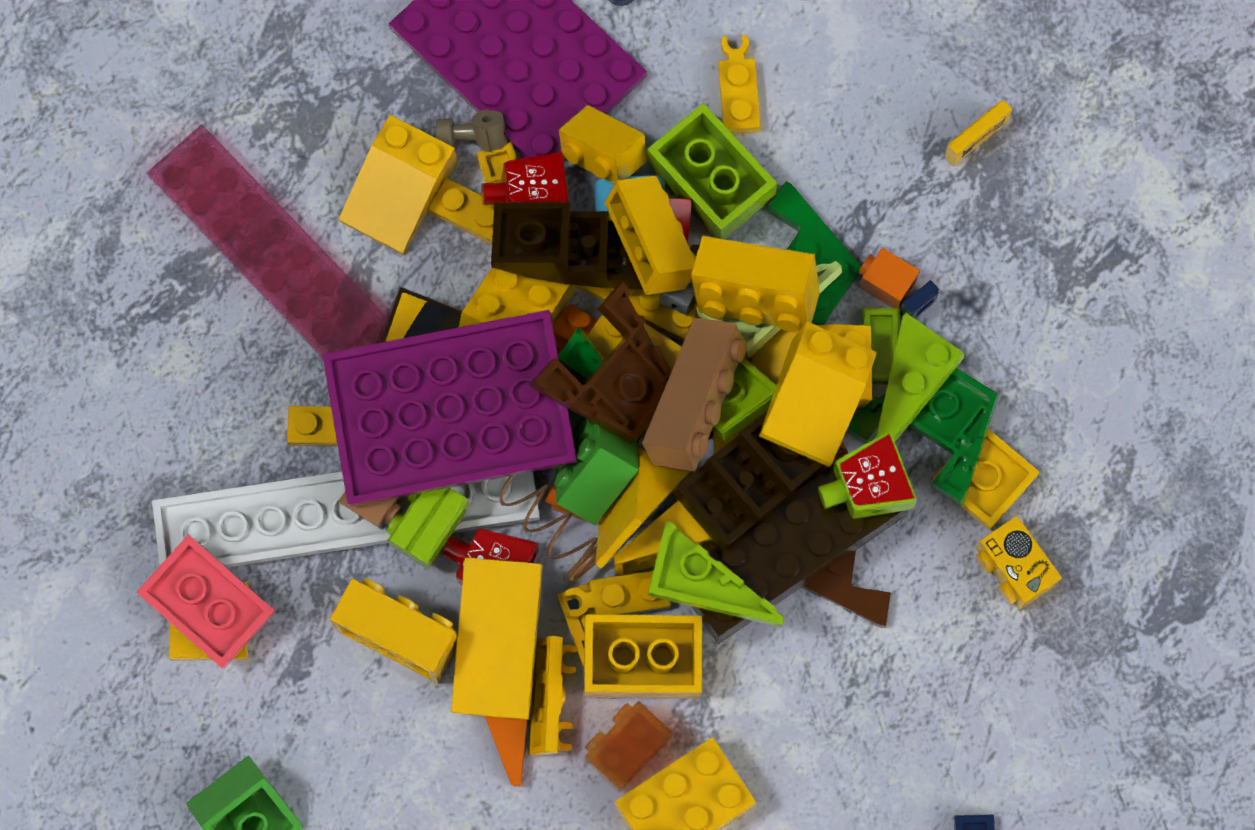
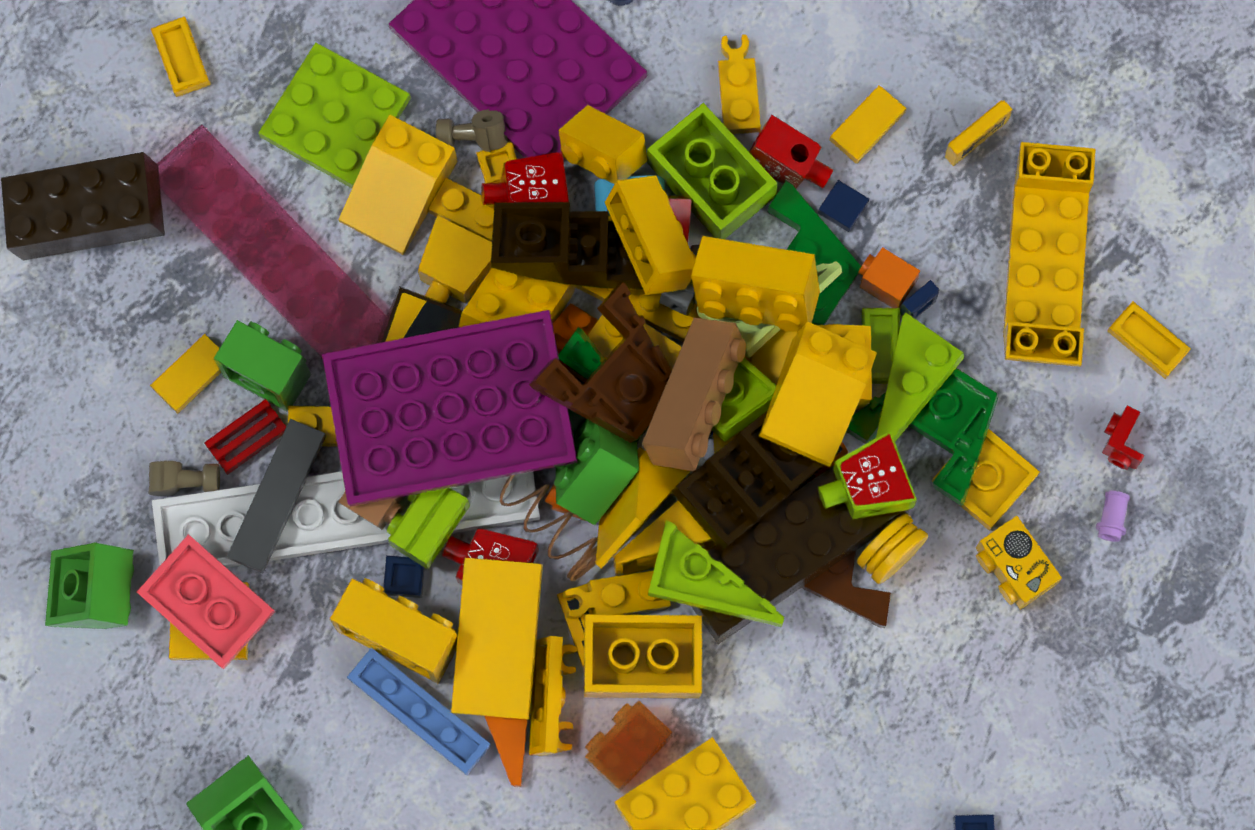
(82, 206): none -> dark brown brick
(89, 587): none -> bright green slope
(169, 477): none -> dark tan leg
(180, 56): none -> yellow tile
(188, 374): none -> yellow tile
(239, 424): none -> red tile
(262, 364): none -> bright green brick
(276, 496): none -> dark grey tile
(332, 114): none -> lime plate
(403, 577): none -> dark blue tile
(419, 711): none -> medium blue plate
(454, 261): none -> yellow torso
(789, 154): none -> red torso
(843, 206): none -> dark blue tile
(867, 124): none -> yellow tile
(892, 548): none -> yellow head
(1047, 254): none -> yellow slope
(1113, 516): none -> lavender pin
(1119, 430): none -> red bracket
(1148, 339): none -> yellow tile

